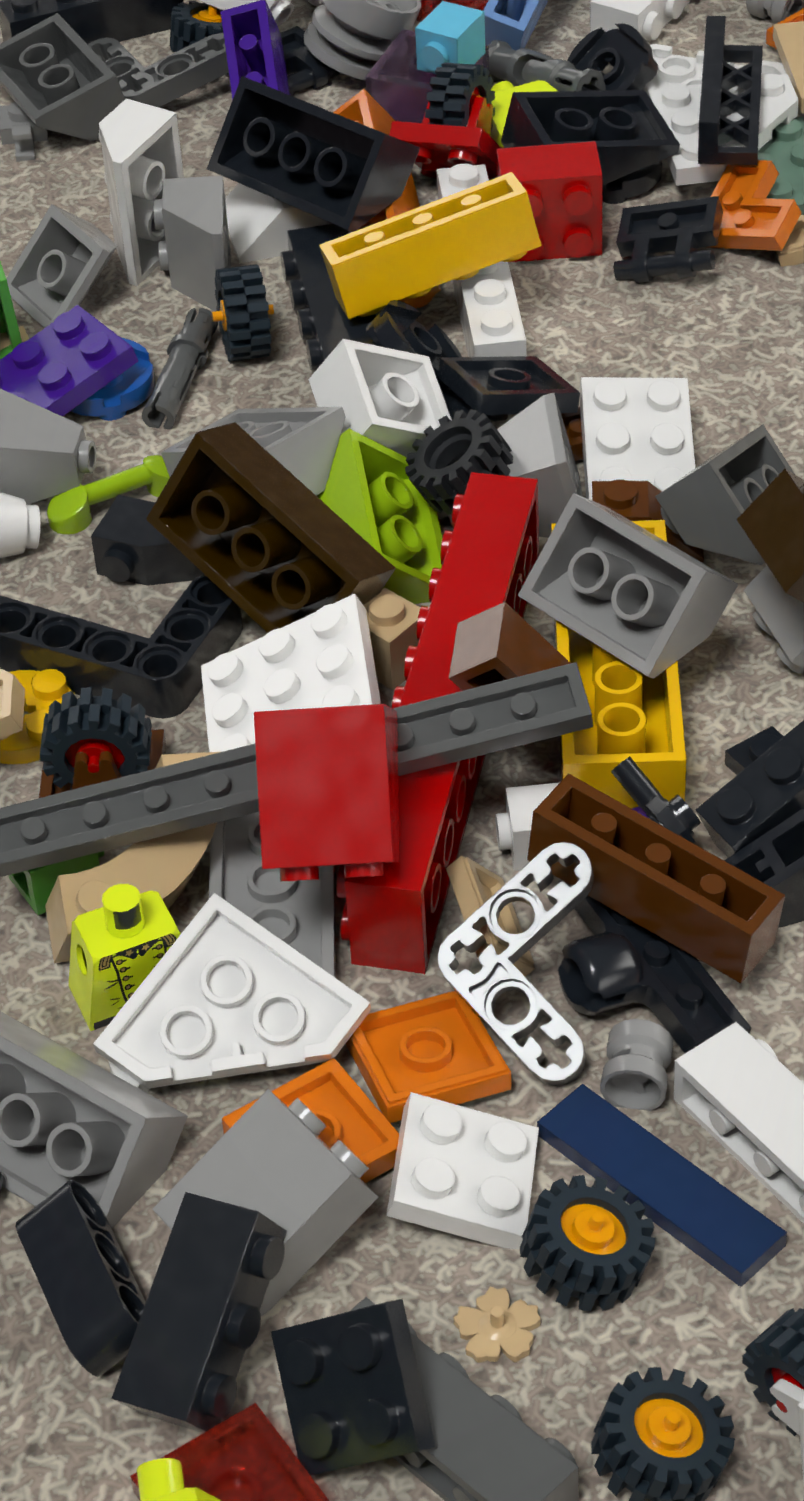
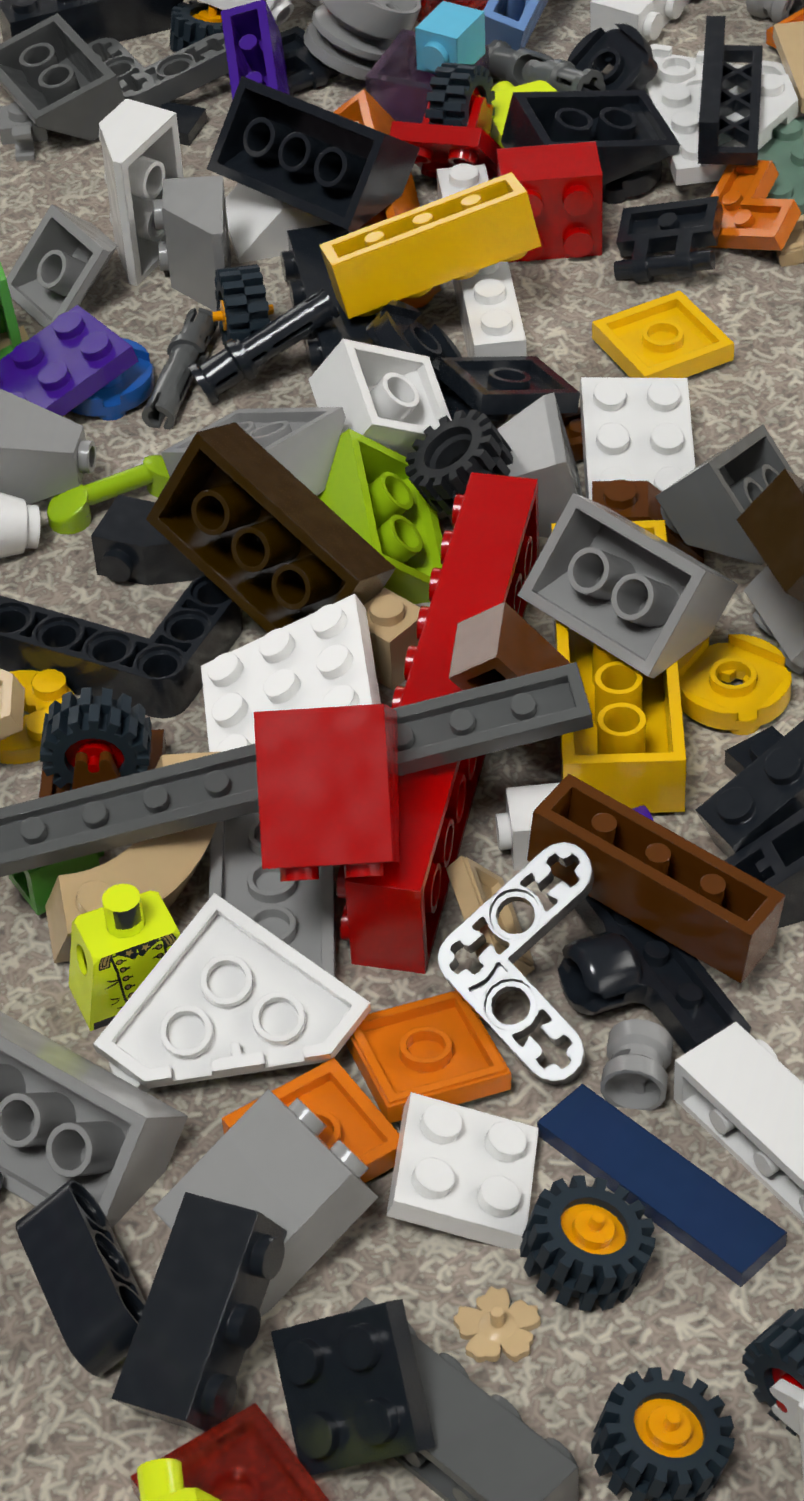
(189, 120): none -> black tile
(243, 357): none -> black pin
(663, 339): none -> yellow plate
(670, 814): black piece -> none
(741, 706): none -> yellow plate

